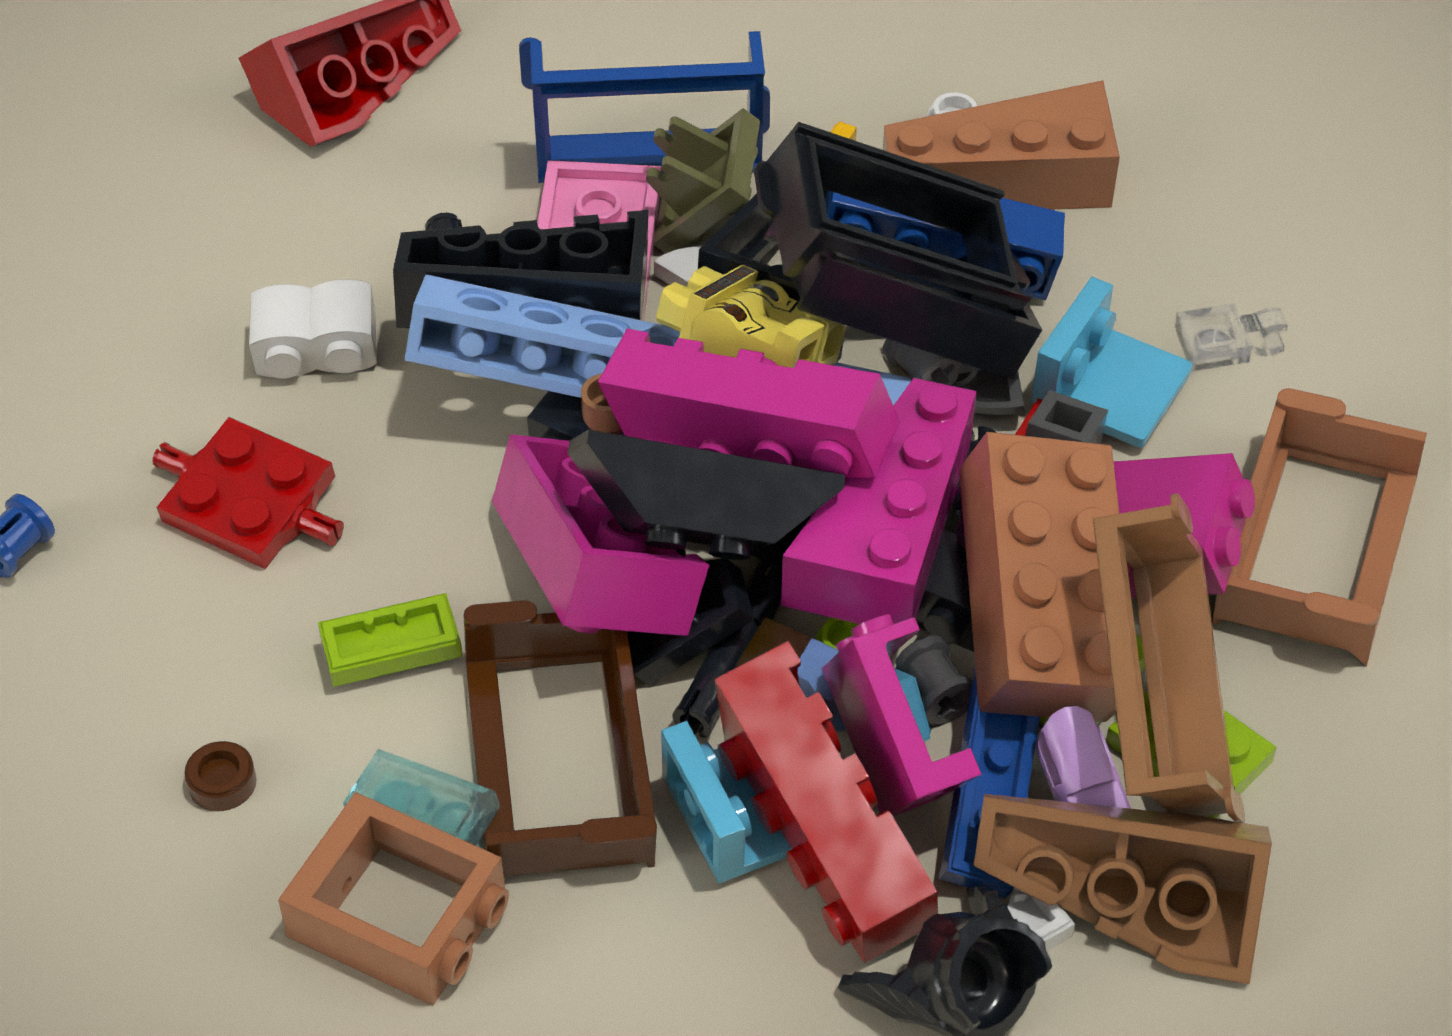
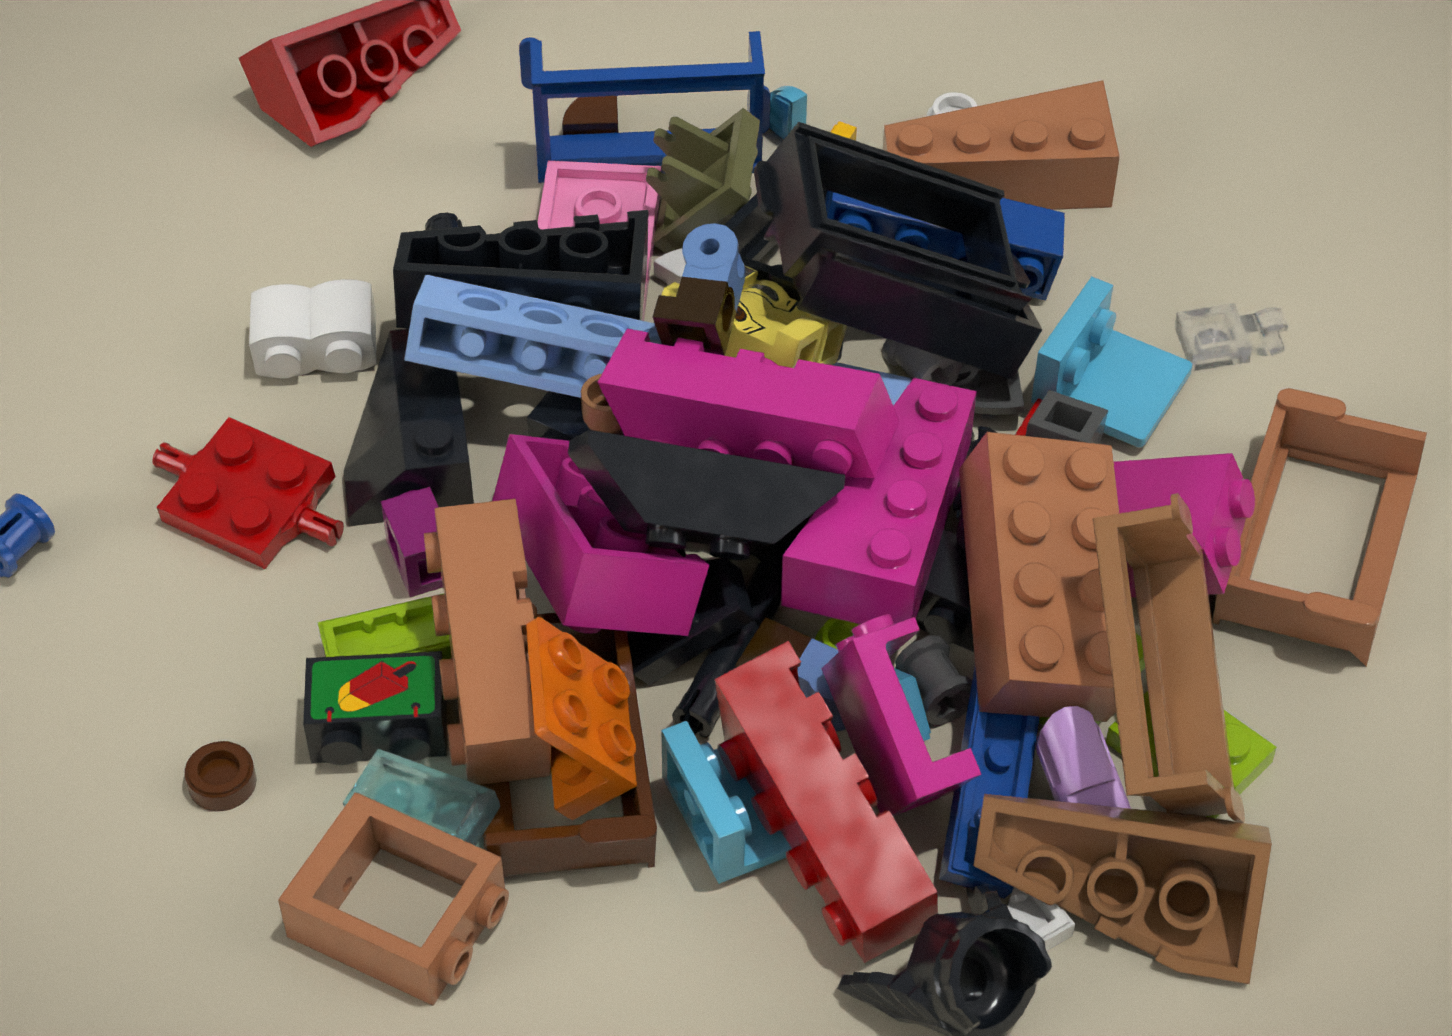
(374, 705): none -> brick
(404, 523): none -> magenta brick
(407, 437): none -> black wedge
(486, 622): none -> nougat wedge
(585, 718): none -> orange bracket
(591, 116): none -> reddish brown tile
(706, 293): none -> leg
(787, 108): none -> medium azure tile

